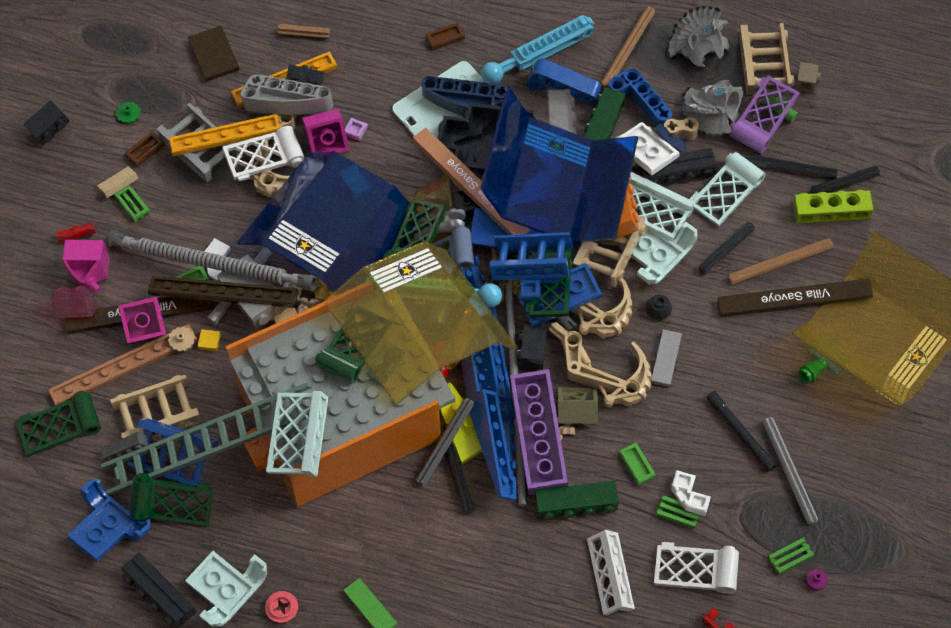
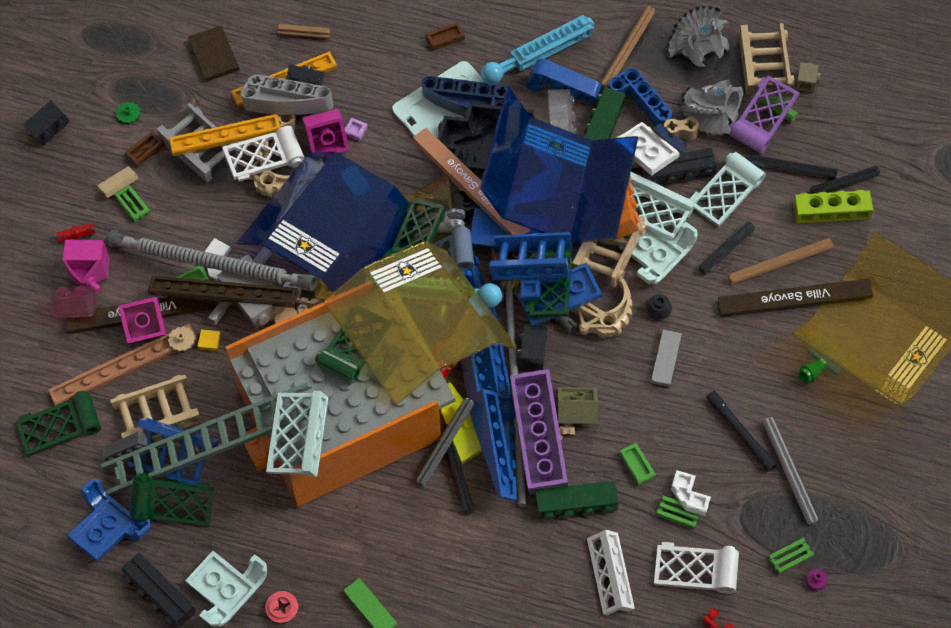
(587, 375): tan piece -> none

